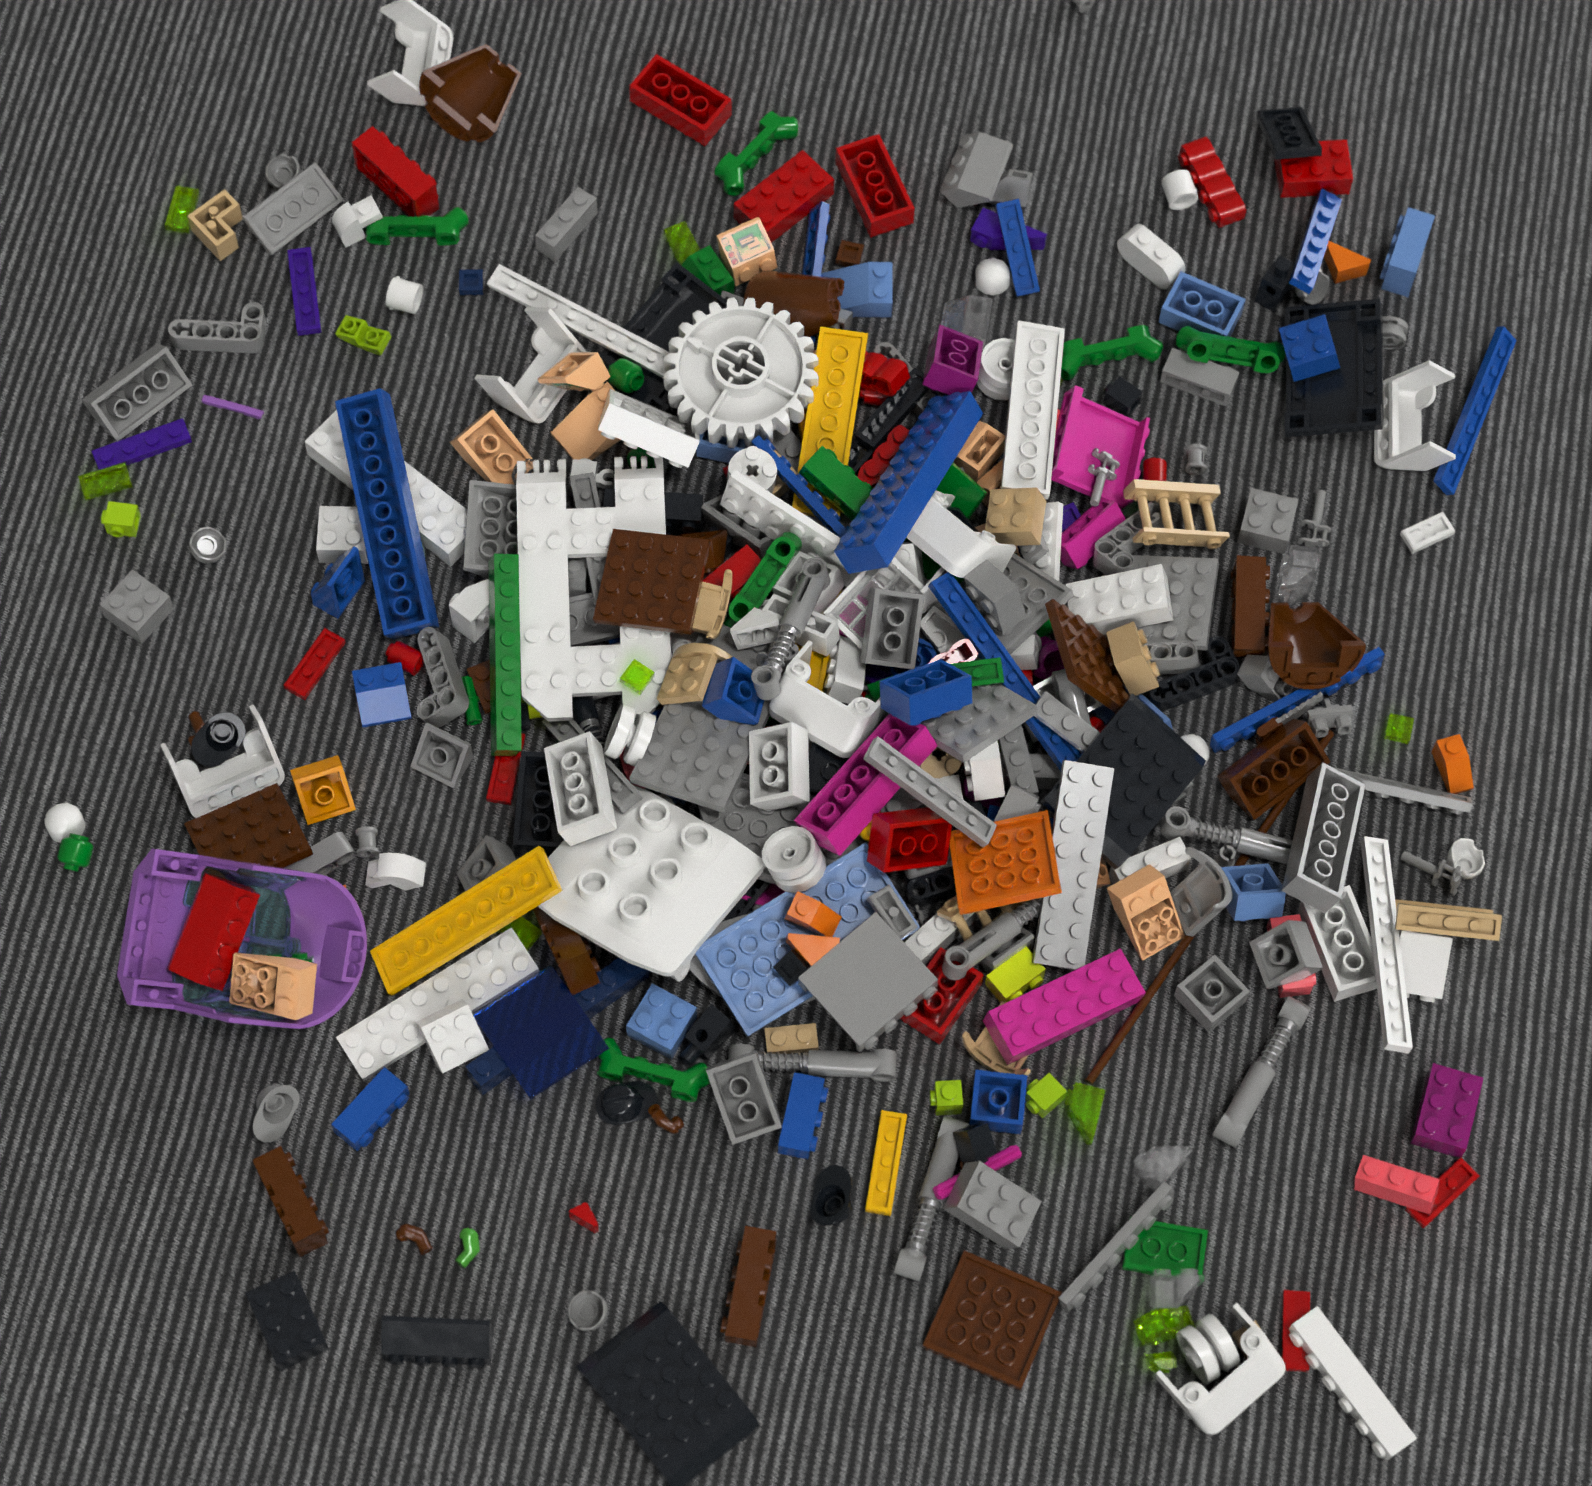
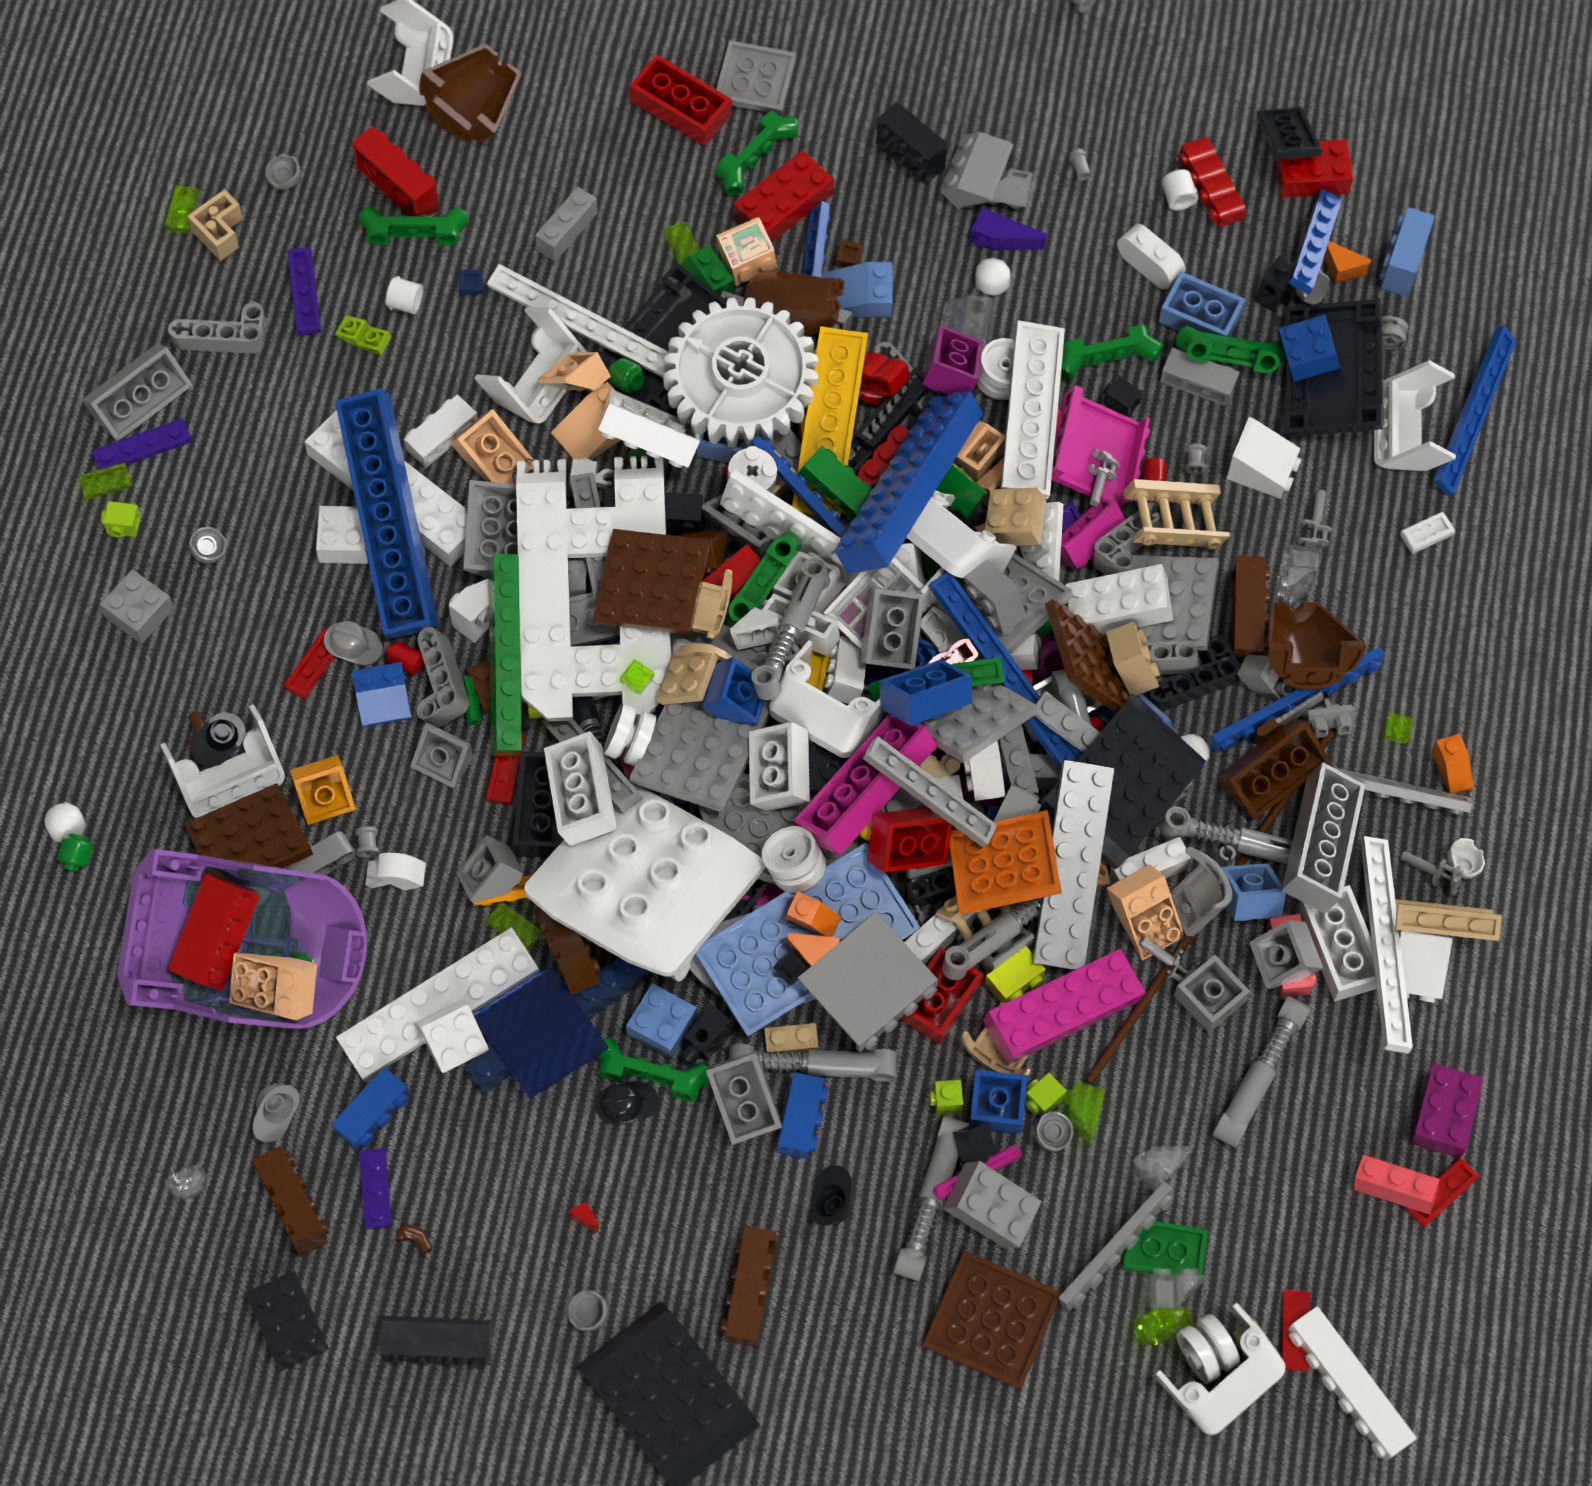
(187, 1182): none -> clear hair
(220, 403): medium lavender piece -> none
(292, 208): light grey tile -> none
(339, 584): blue slope -> none
(351, 219): white brick -> none
(353, 643): none -> light grey piece
(375, 1189): none -> dark purple plate
(438, 430): none -> white brick
(466, 920): yellow plate -> none
(471, 1247): bright green arm -> none
(663, 1121): reddish brown arm -> none
(756, 76): none -> light grey plate
(874, 185): red brick -> none
(886, 1163): yellow tile -> none
(892, 911): light grey brick -> none
(911, 143): none -> black brick
(1017, 247): blue plate -> none
(1053, 1131): none -> light grey hair
(1078, 158): none -> light grey pin
(1161, 1361): clear neon green plate -> none
(1171, 961): none -> light grey piece
(1264, 460): none -> white slope
(1267, 521): light grey brick -> none

